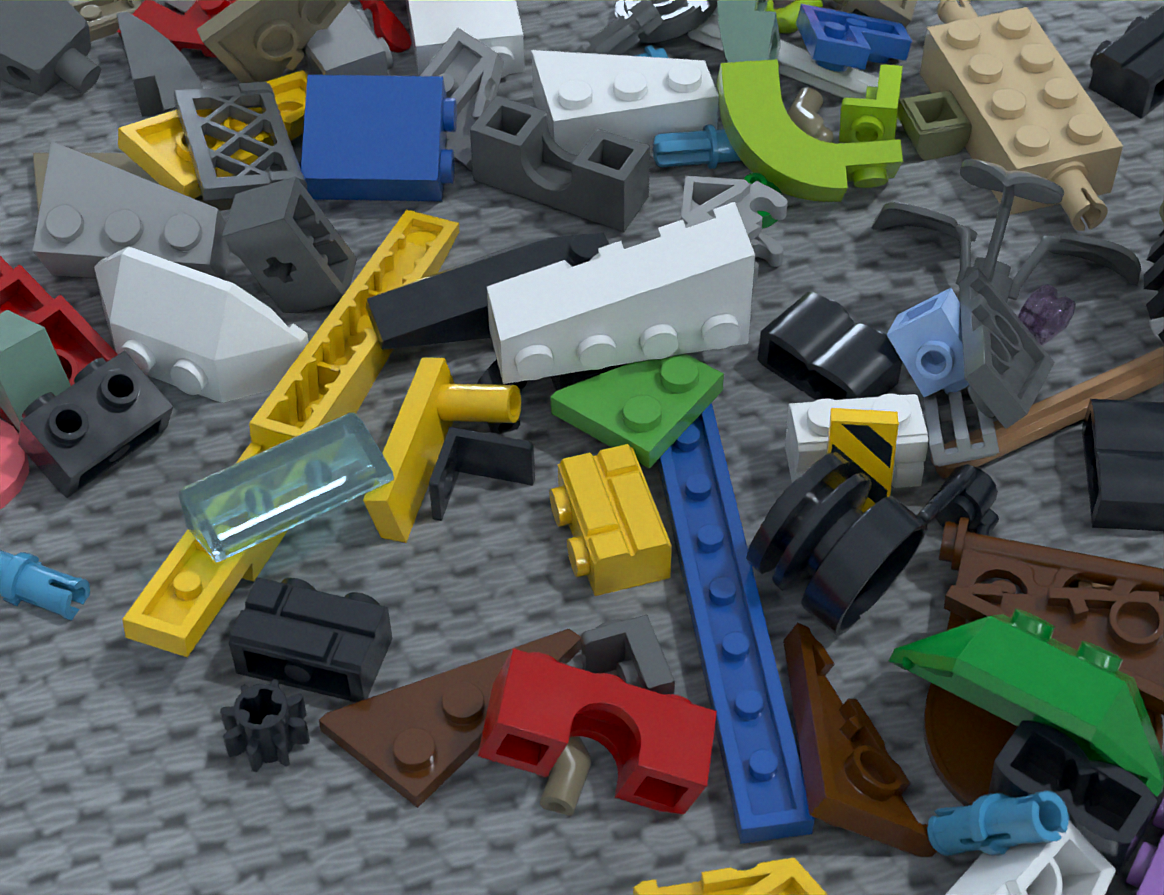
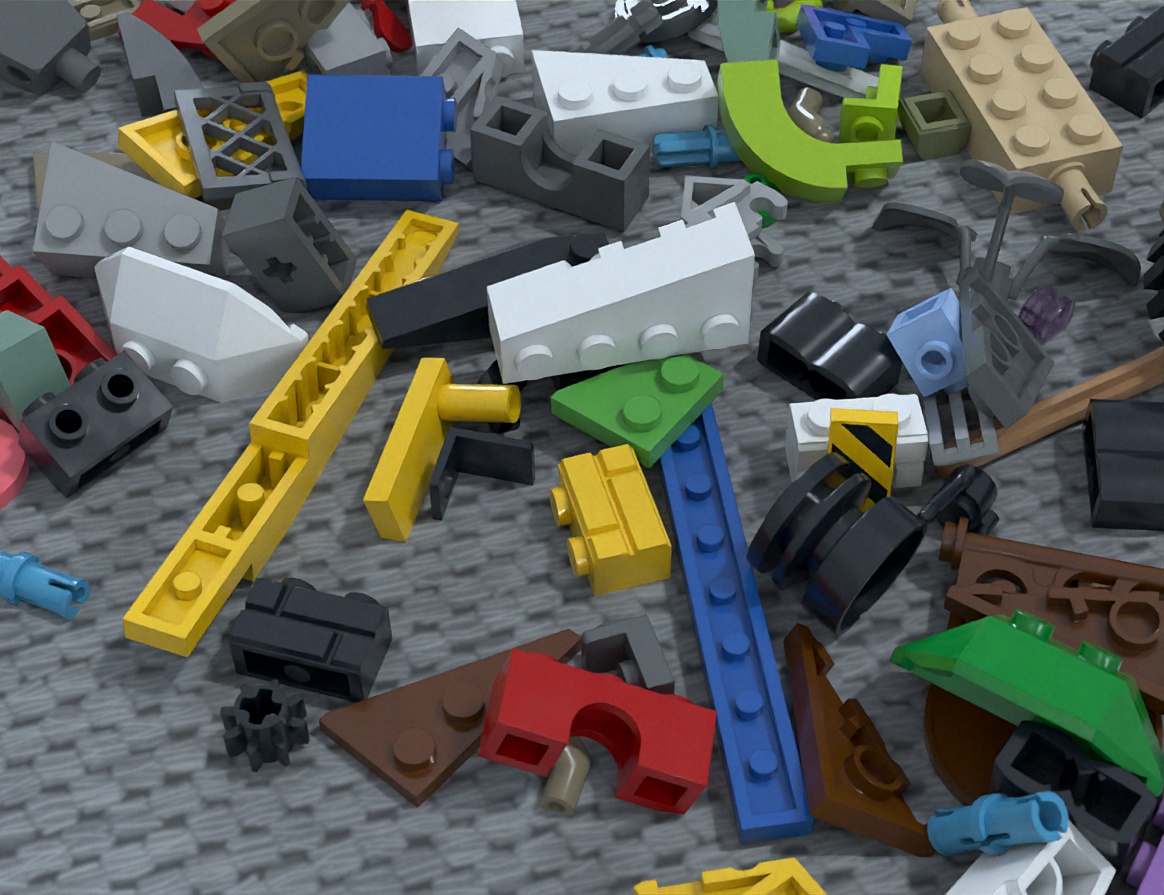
(283, 486): clear light blue slope -> none

